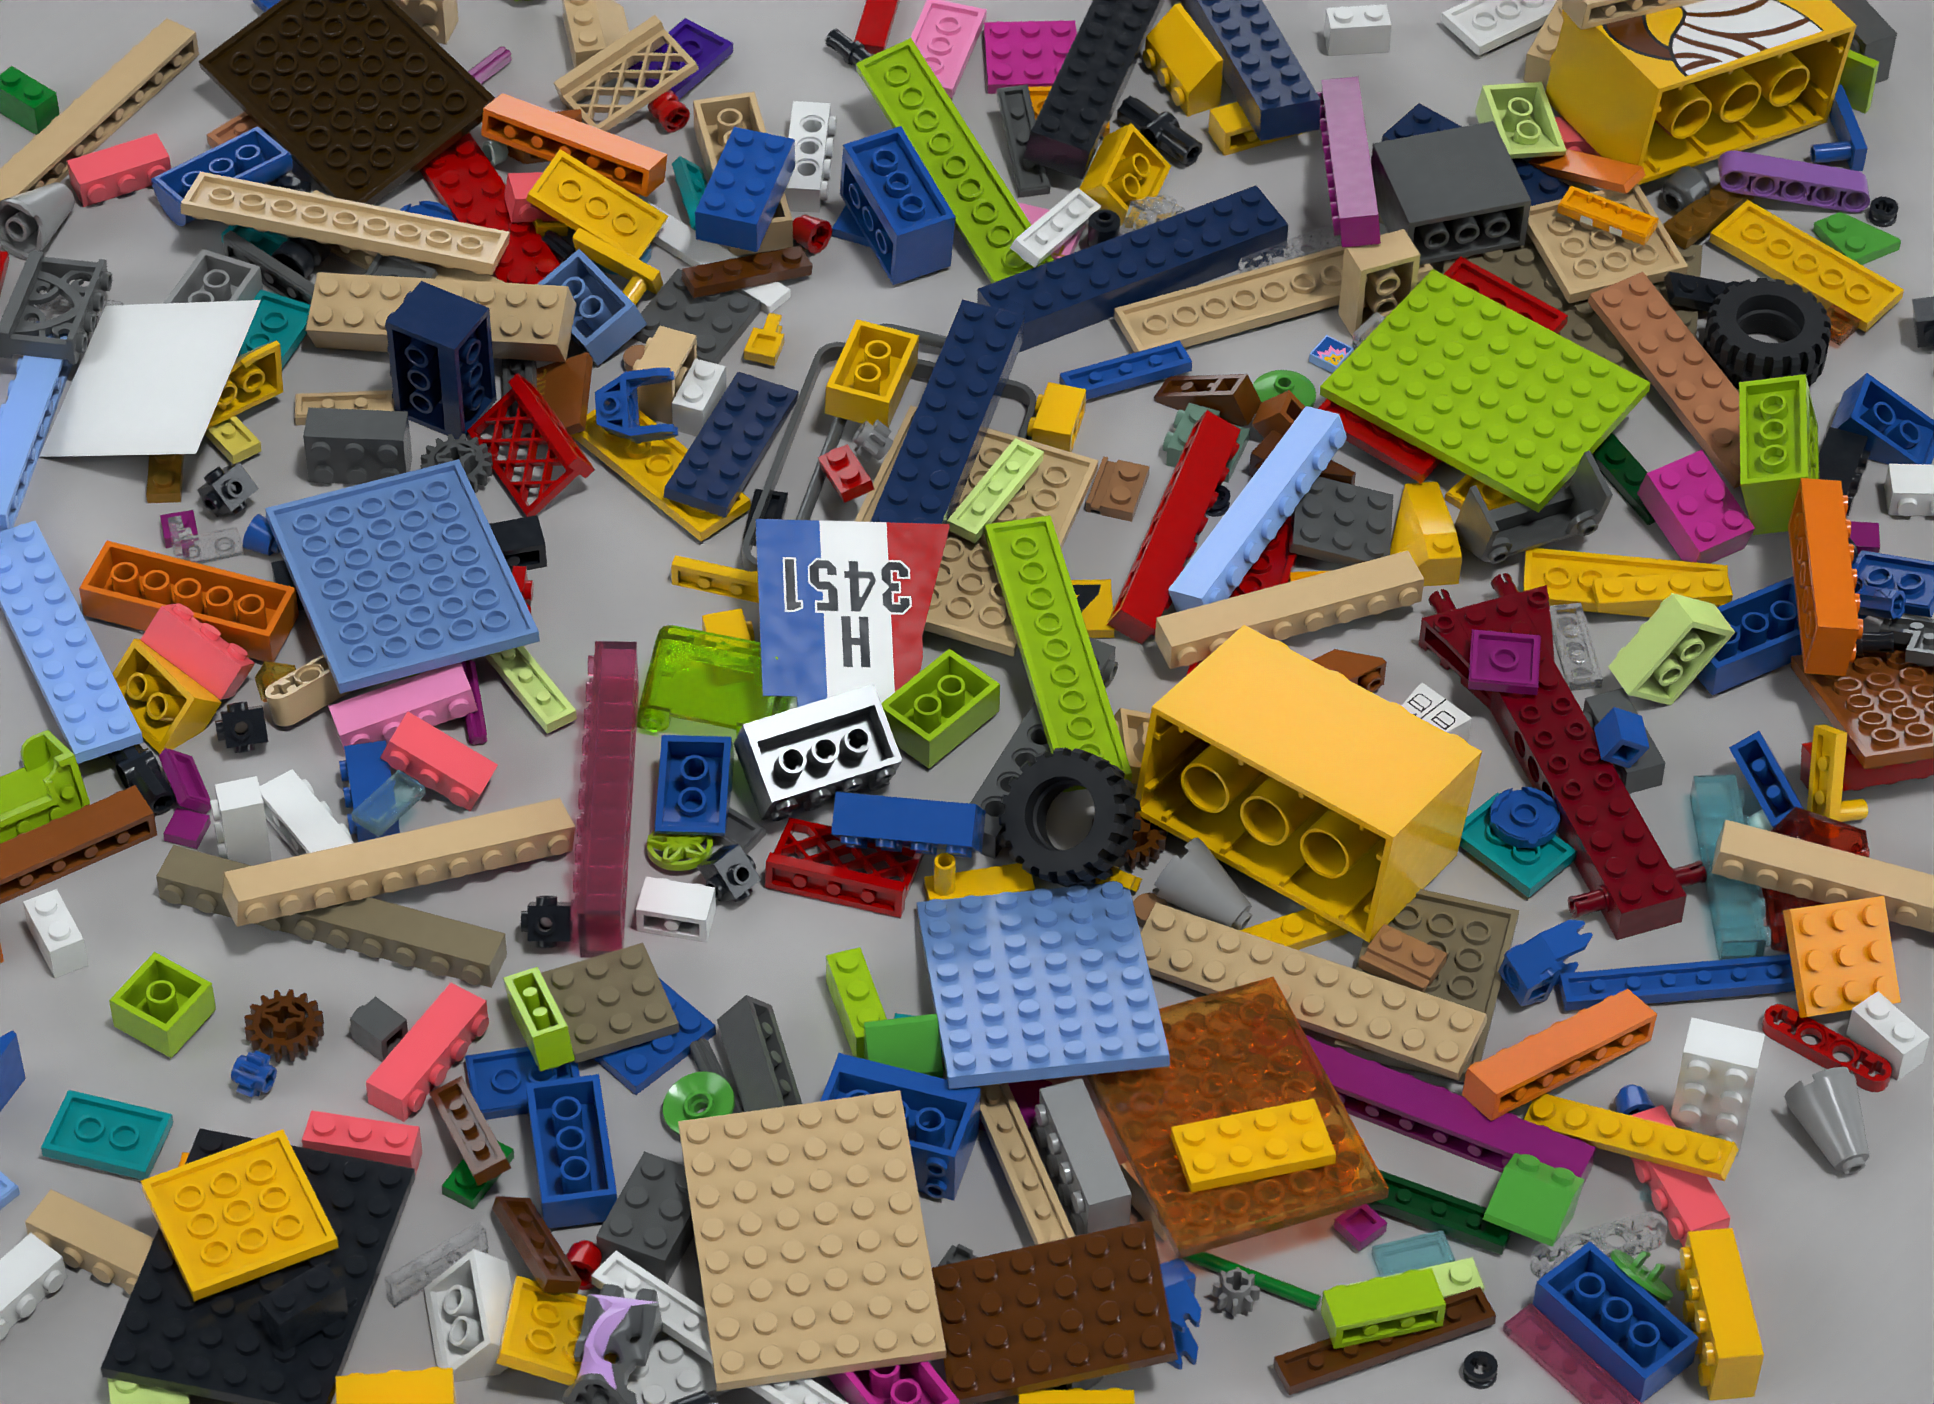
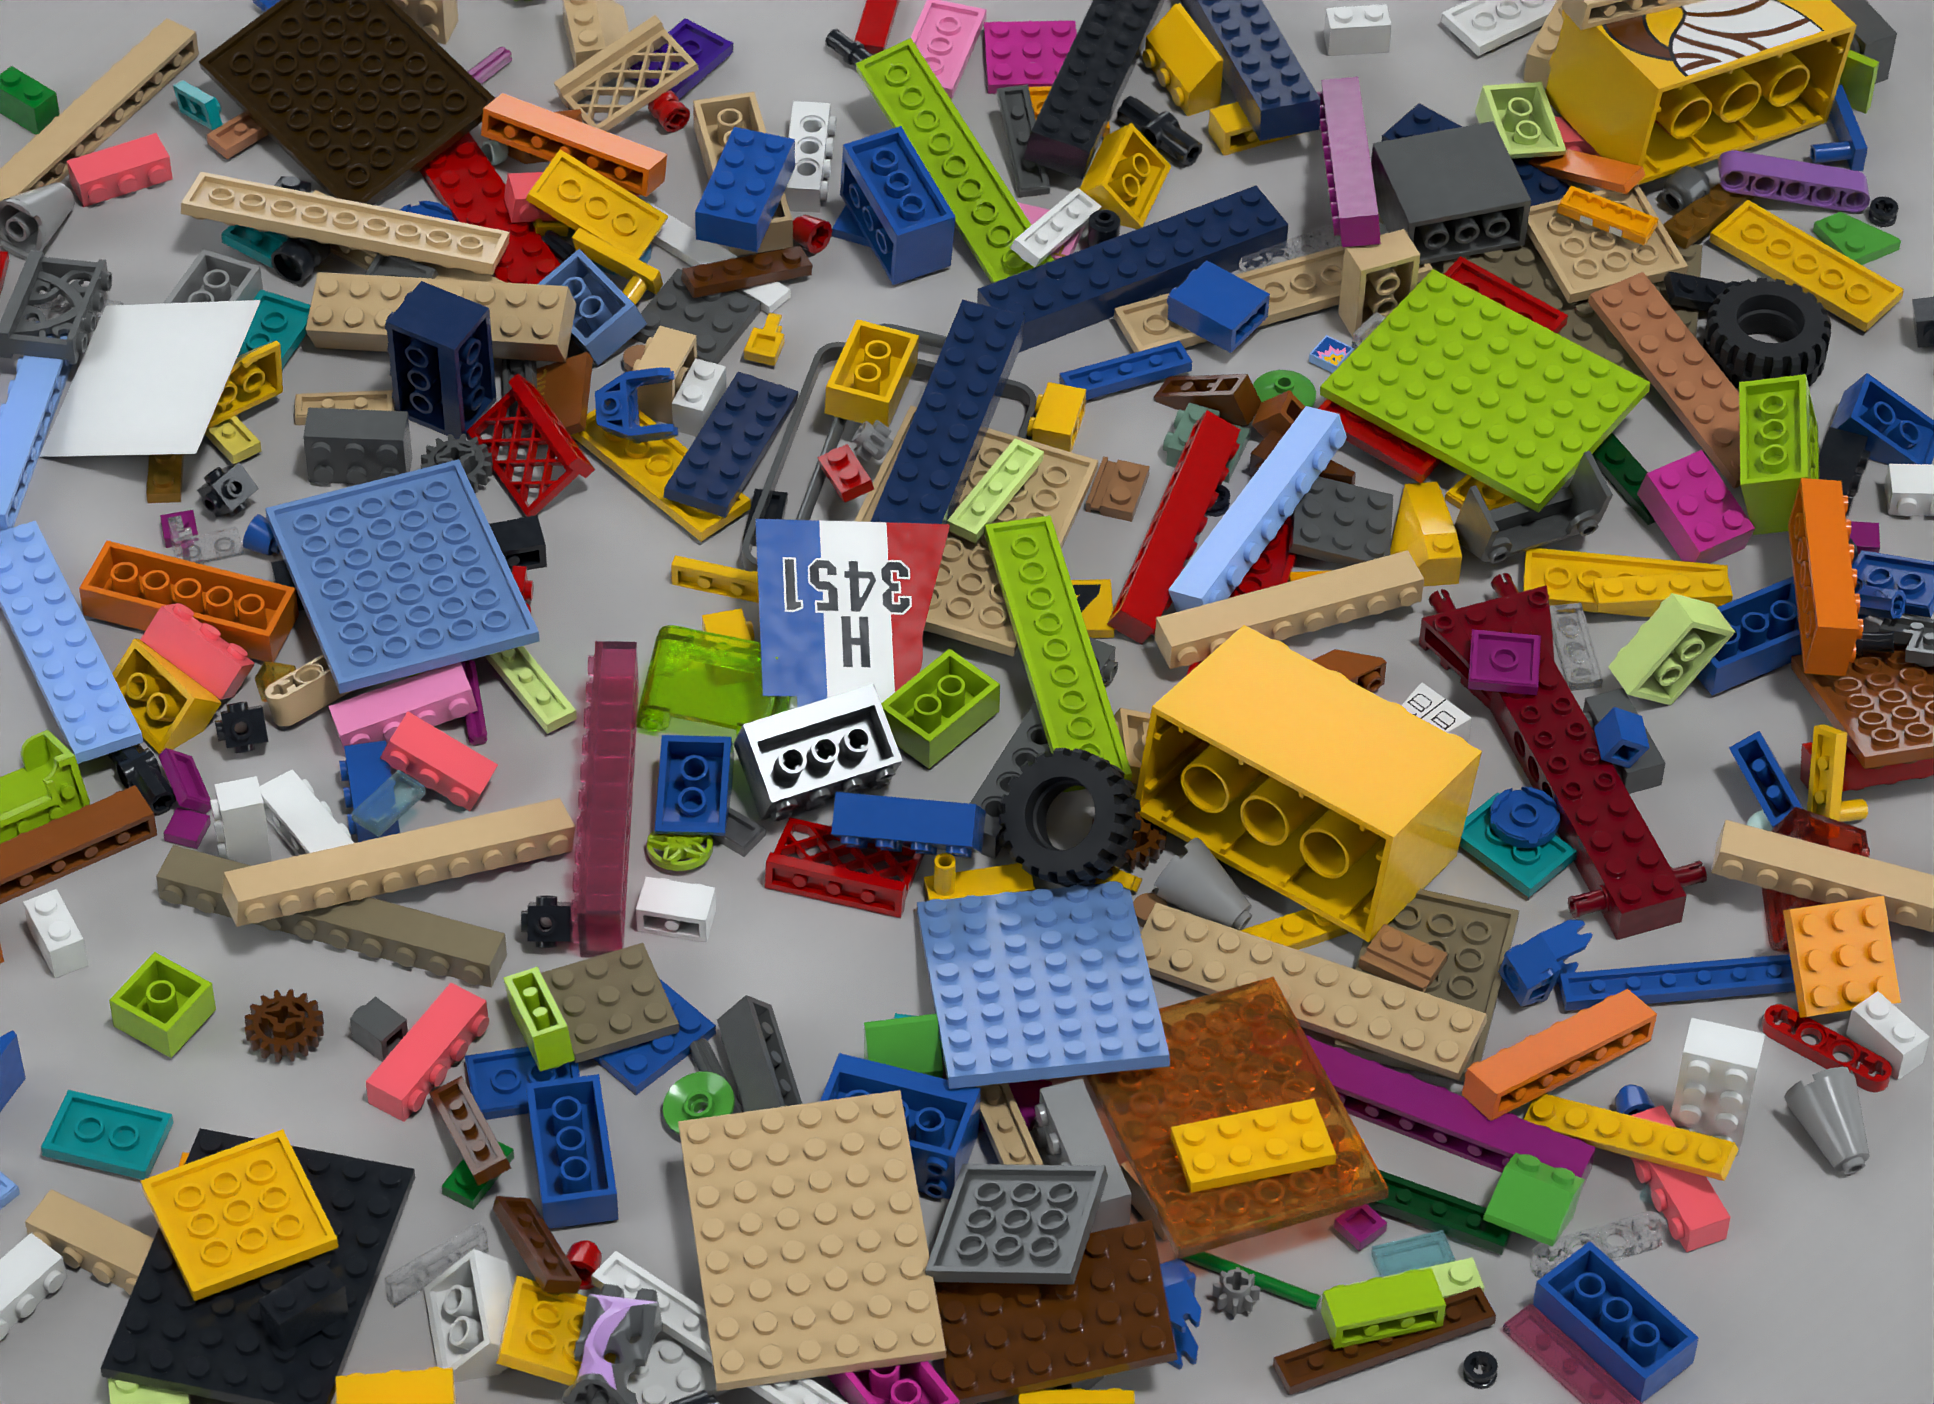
(198, 105): none -> teal plate
(246, 157): blue brick -> none
(253, 1073): blue gear -> none
(273, 273): dark grey tile -> none
(364, 1139): coral brick -> none
(650, 1218): dark grey brick -> none
(691, 184): teal plate -> none
(730, 873): black brick -> none
(853, 995): lime brick -> none
(1017, 1223): none -> dark grey plate
(1148, 211): clear bracket -> none
(1218, 306): none -> blue brick
(1641, 1274): bright green piece -> none
(1720, 1314): yellow brick -> none
(1733, 904): clear light blue brick -> none
(1842, 324): clear orange plate -> none

